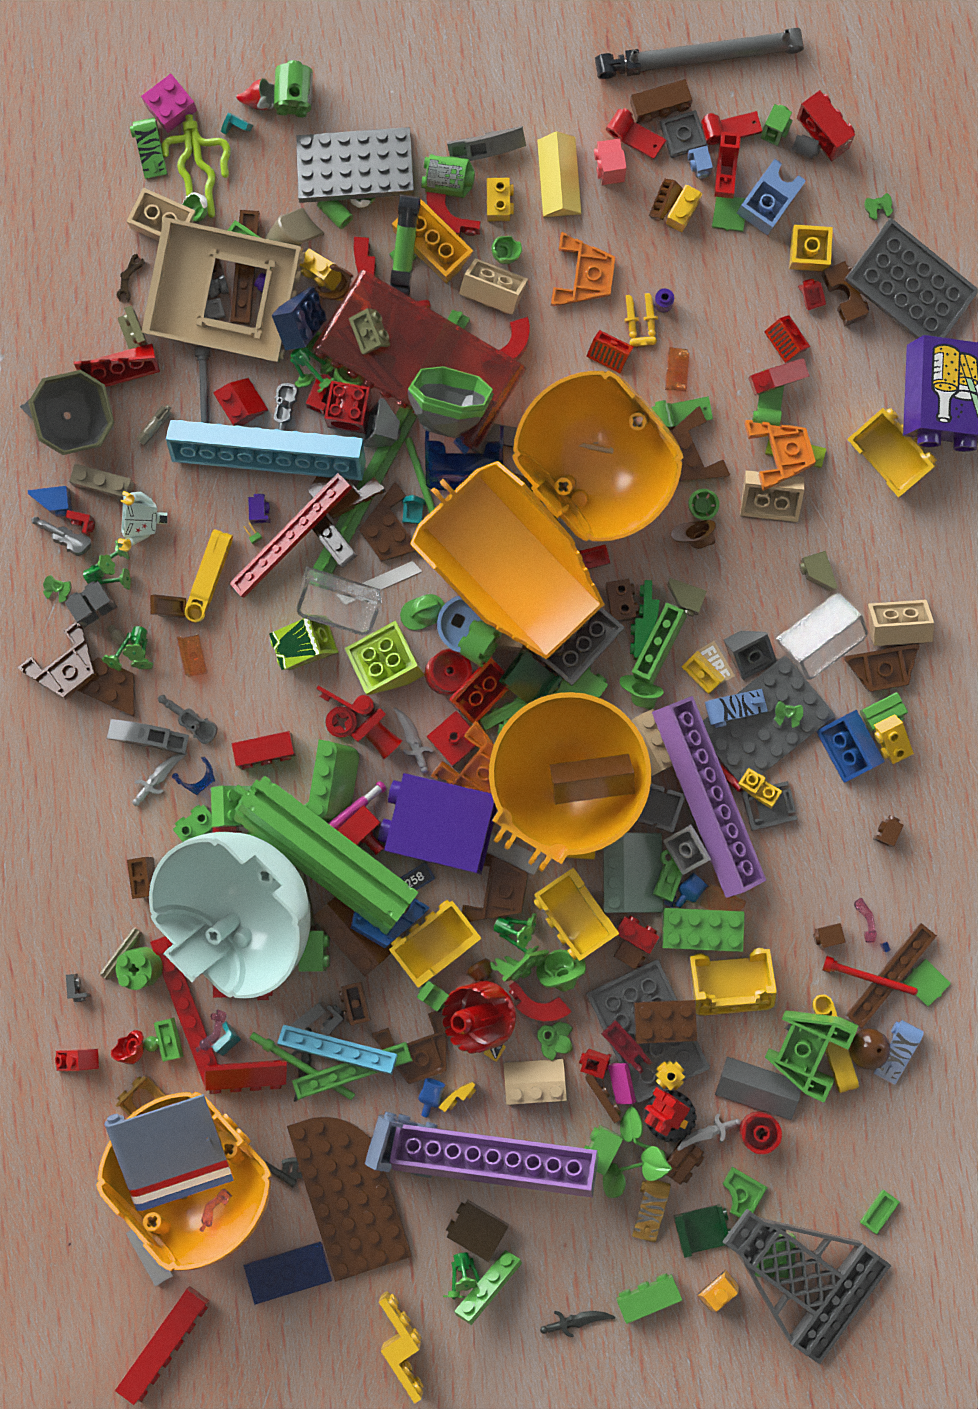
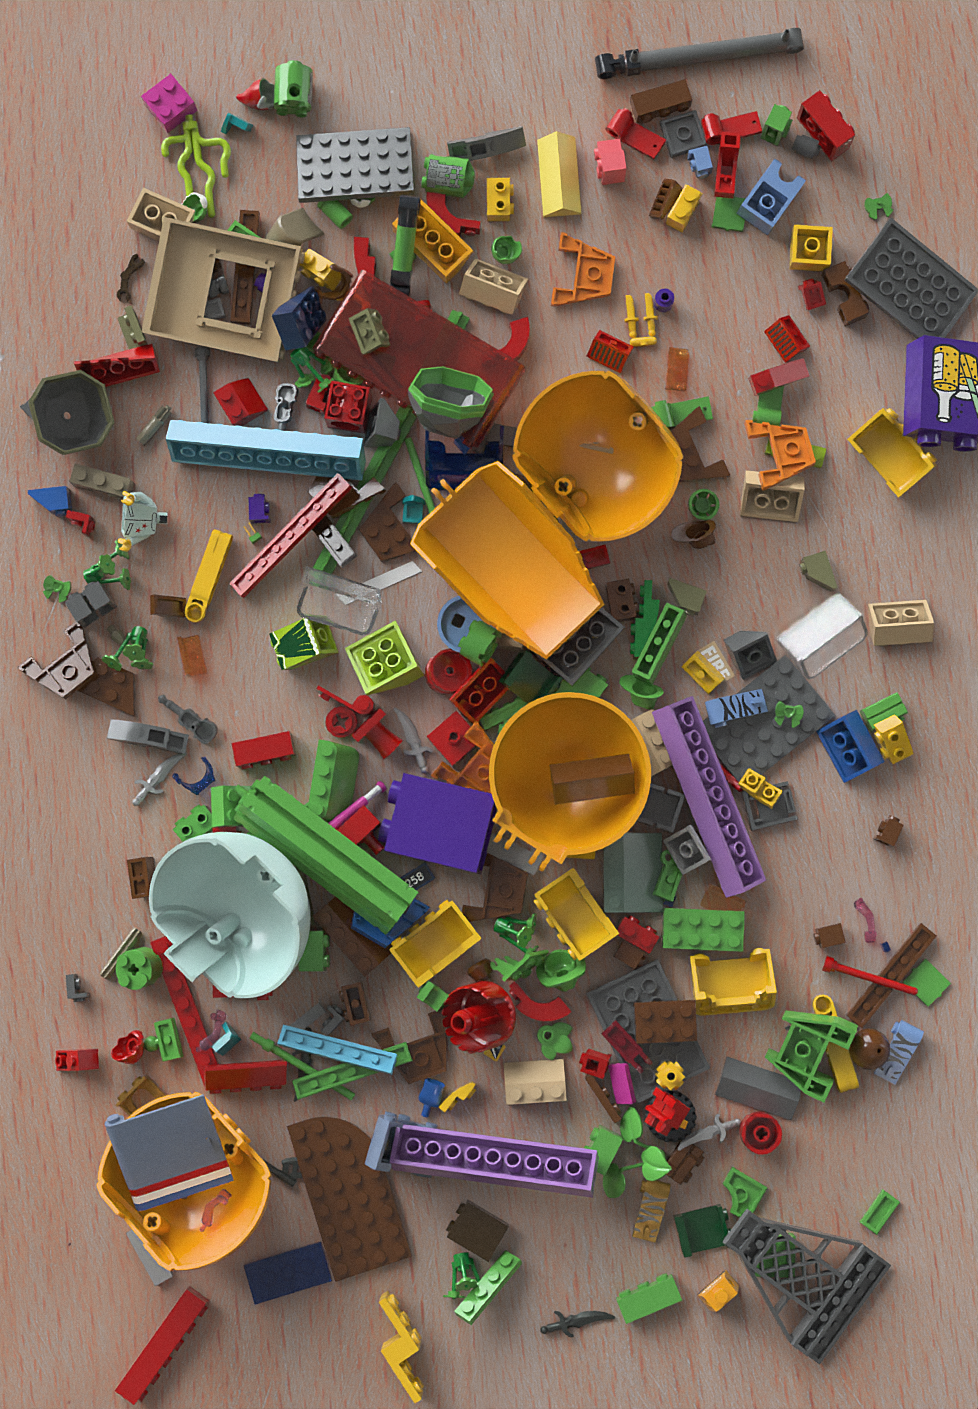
(76, 543): dark grey piece -> none
(149, 147): bright green door -> none
(421, 612): bright green piece -> none
(690, 890): blue piece -> none
(884, 667): reddish brown wing -> none

